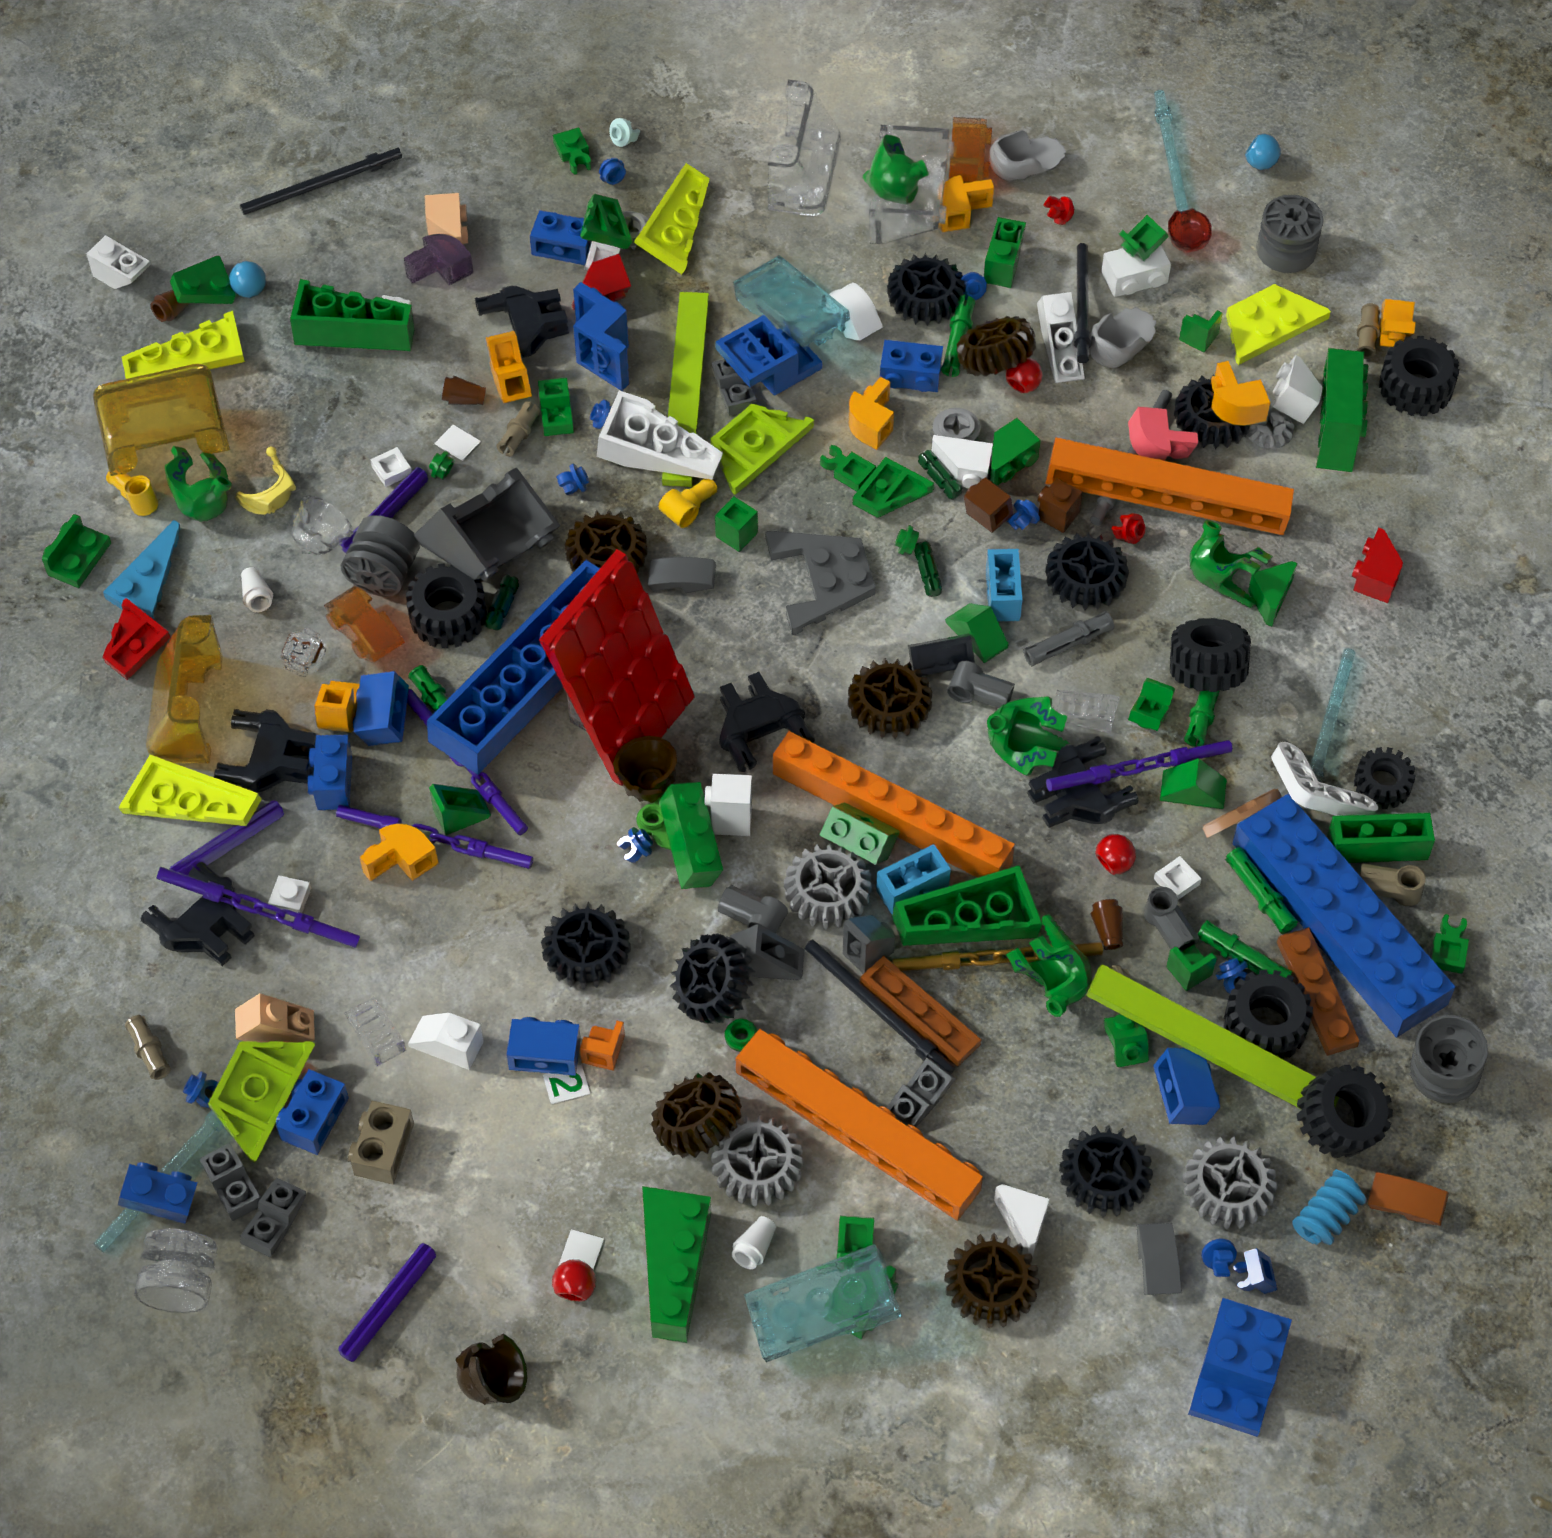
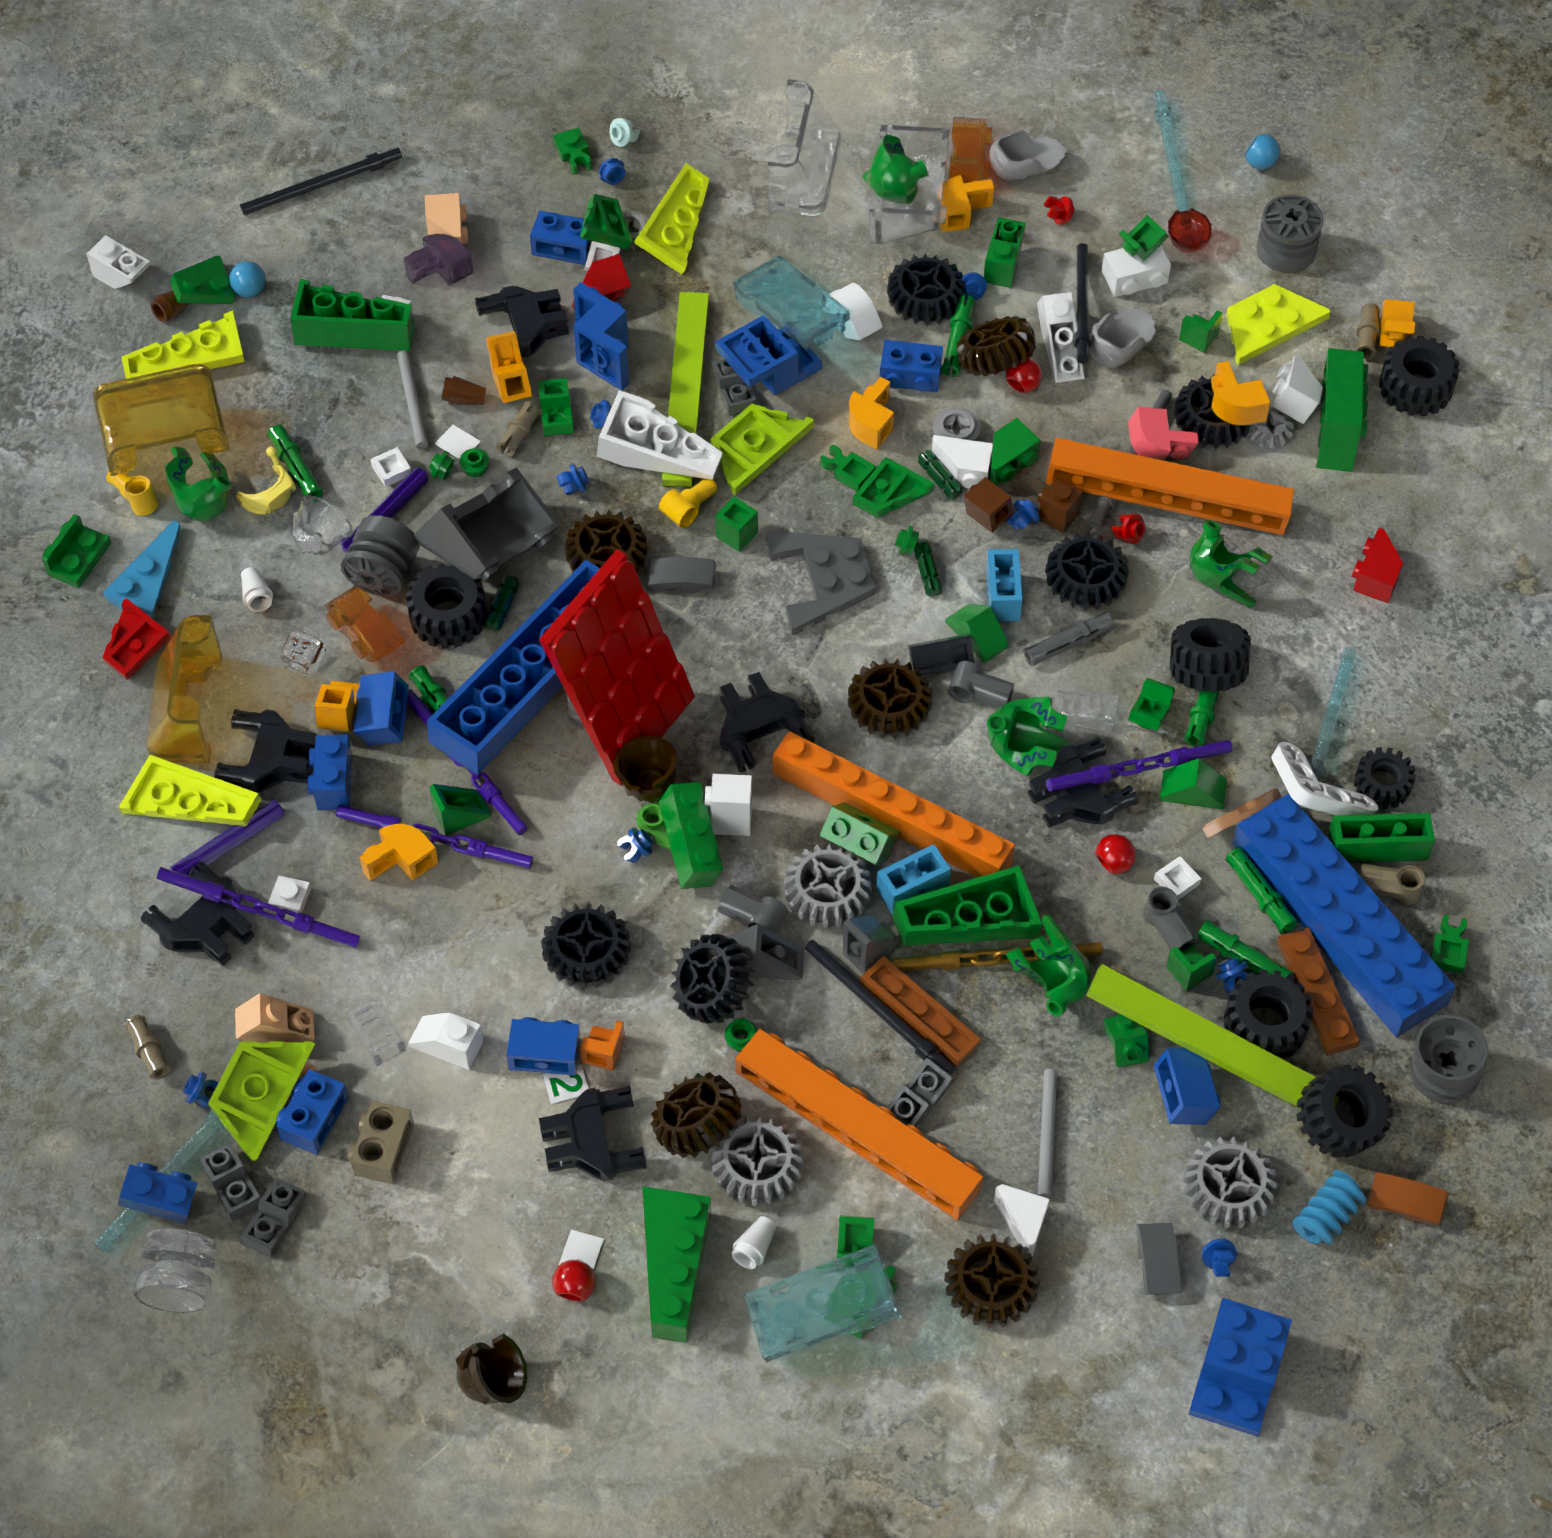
(289, 453): none -> green pin
(387, 1302): dark purple axle -> none
(412, 399): none -> light grey bar
(476, 468): none -> green plate
(588, 1142): none -> black connector
(1047, 1133): none -> light grey bar
(1109, 923): reddish brown cone -> none
(1124, 1190): black gear -> none
(1260, 1272): blue tile -> none
(1270, 589): green slope -> none

